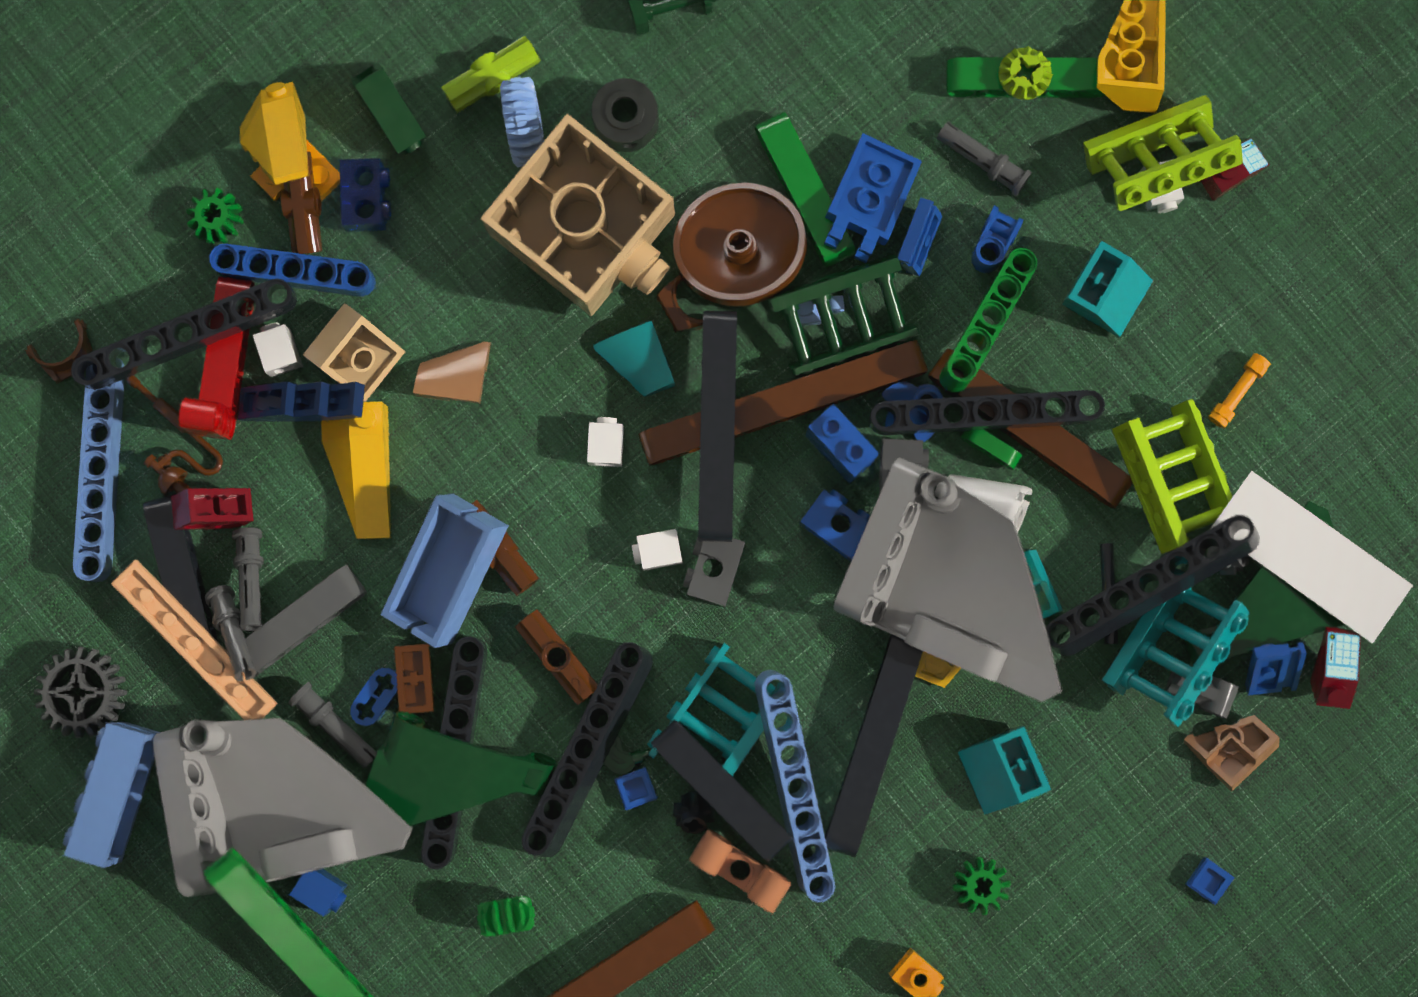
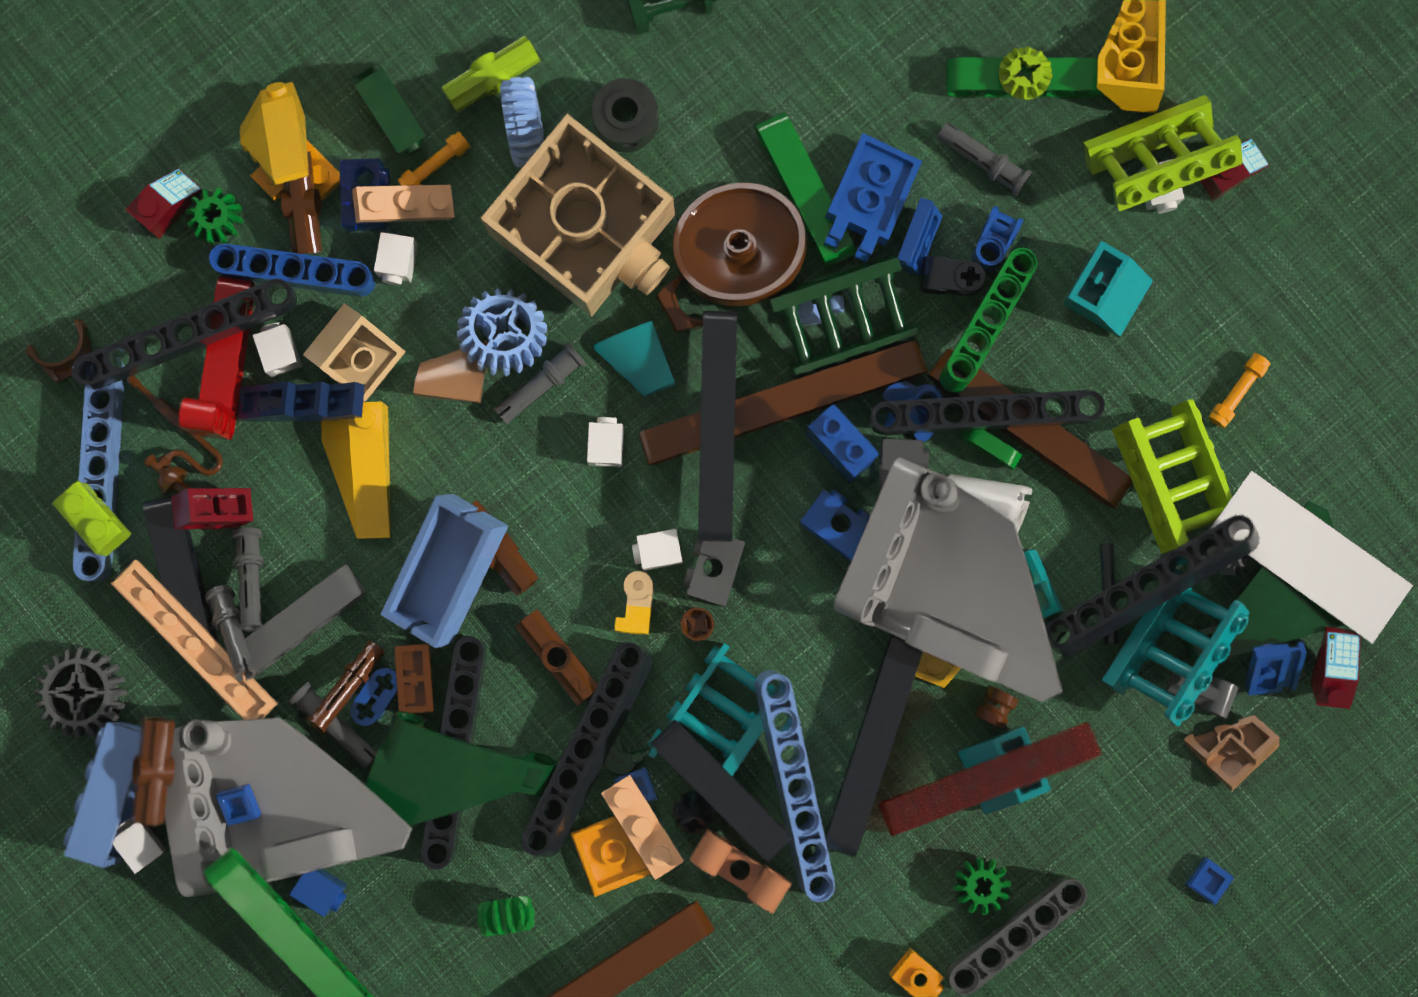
(91, 518): none -> lime brick
(137, 844): none -> white brick
(153, 770): none -> reddish brown piece
(164, 201): none -> dark red slope
(238, 804): none -> blue tile
(348, 684): none -> reddish brown pin
(395, 258): none -> white brick
(403, 203): none -> light nougat plate
(455, 145): none -> light orange bar
(509, 308): none -> light blue gear
(552, 373): none -> dark grey pin
(608, 856): none -> light orange tile
(639, 594): none -> leg
(642, 827): none -> light nougat plate
(697, 624): none -> reddish brown wheel
(944, 276): none -> black piece
(990, 778): none -> clear red beam
(993, 714): none -> reddish brown wheel
(1033, 933): none -> dark grey beam

